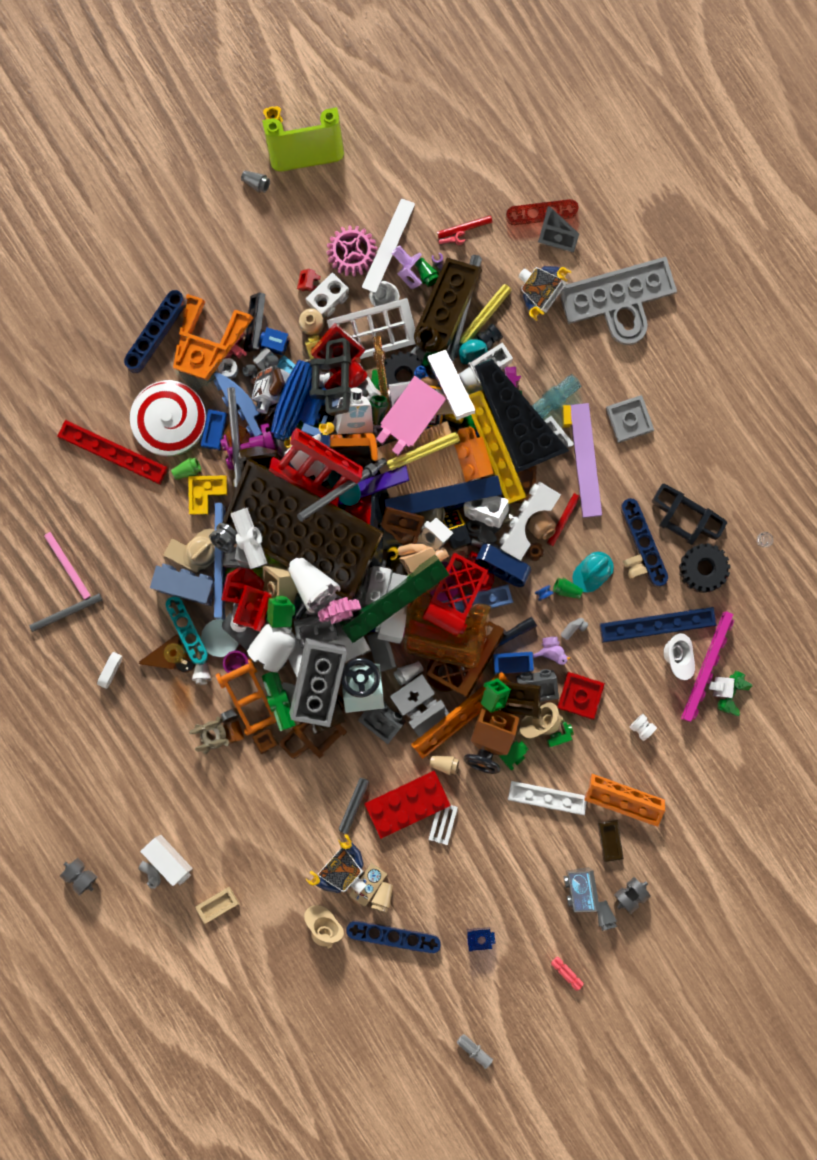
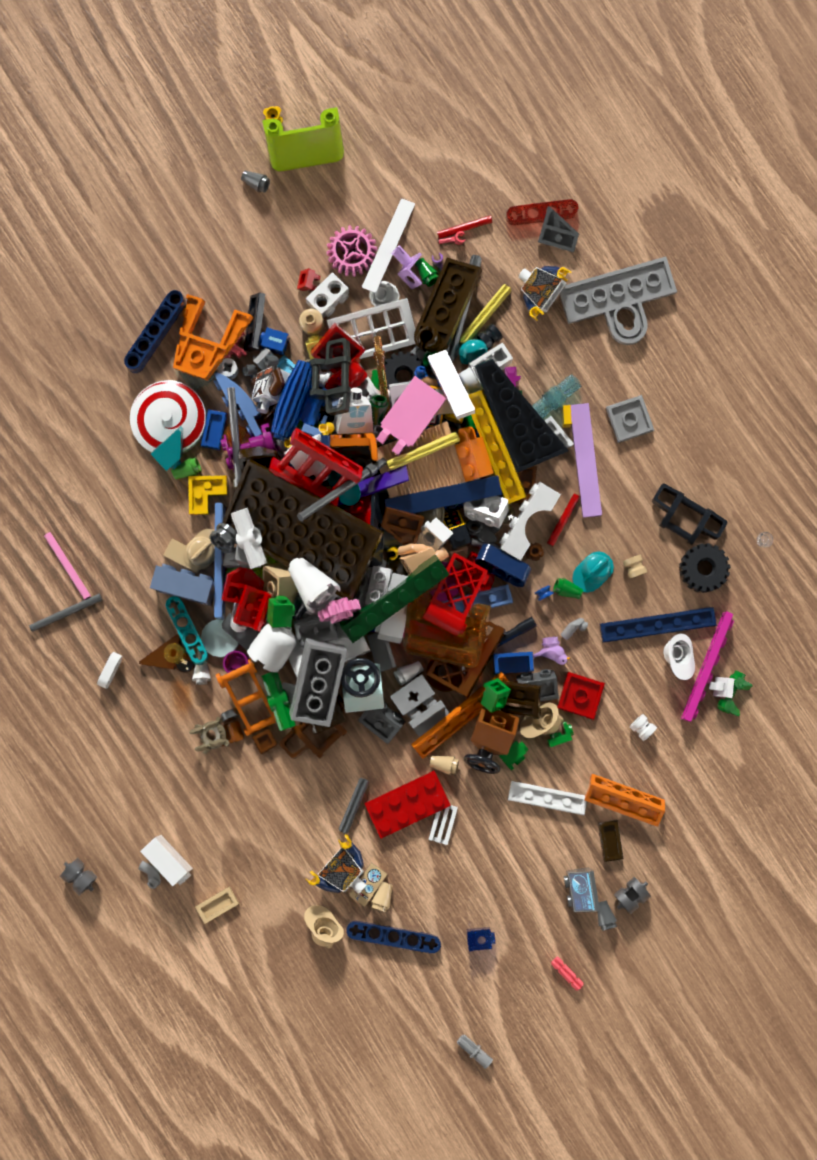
(112, 452): red tile -> none
(170, 450): none -> teal slope
(541, 525): medium nougat head -> none
(644, 532): dark blue beam -> none

